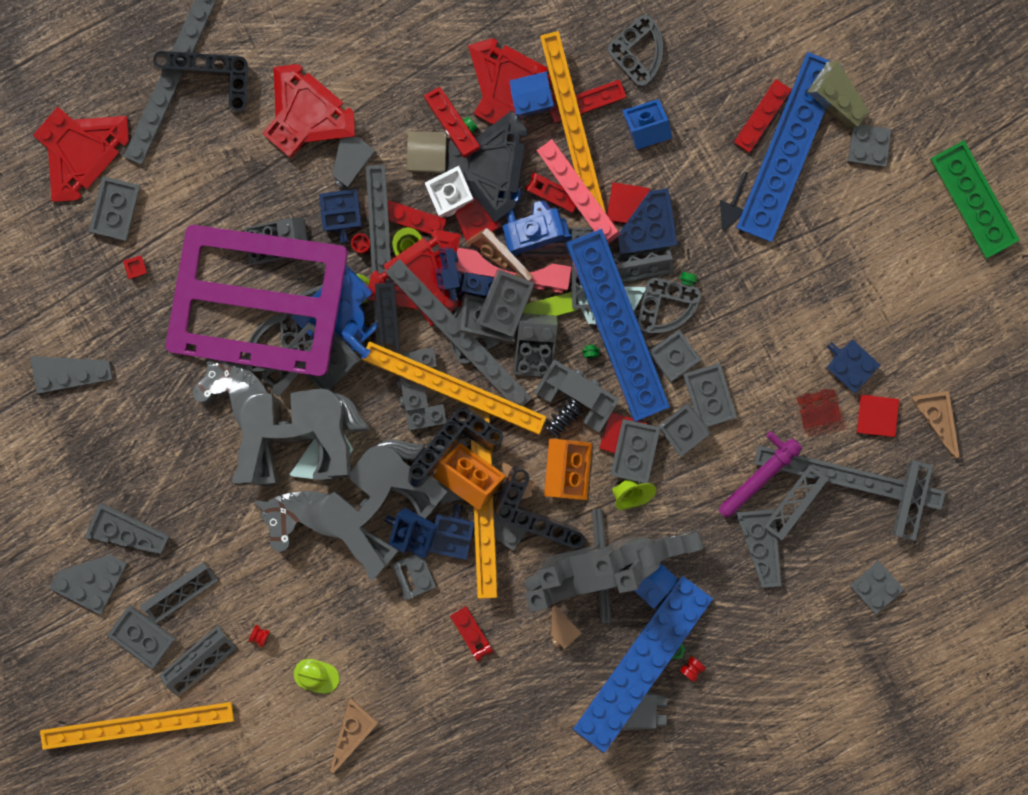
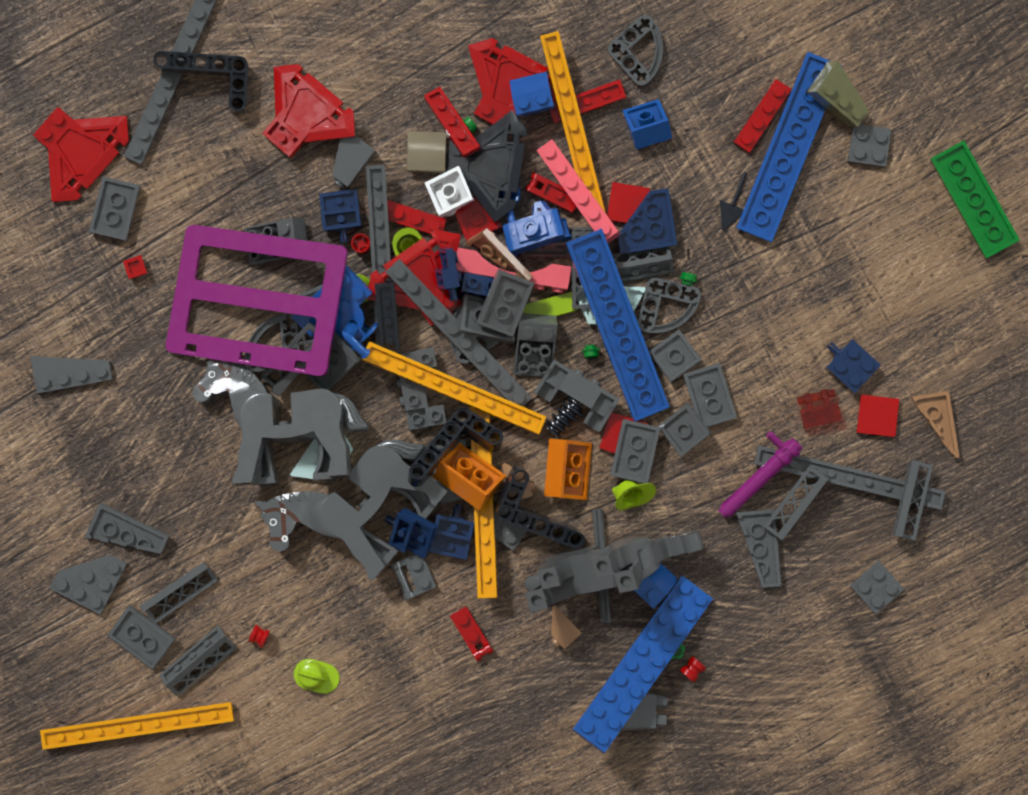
(355, 727): medium nougat wing -> none

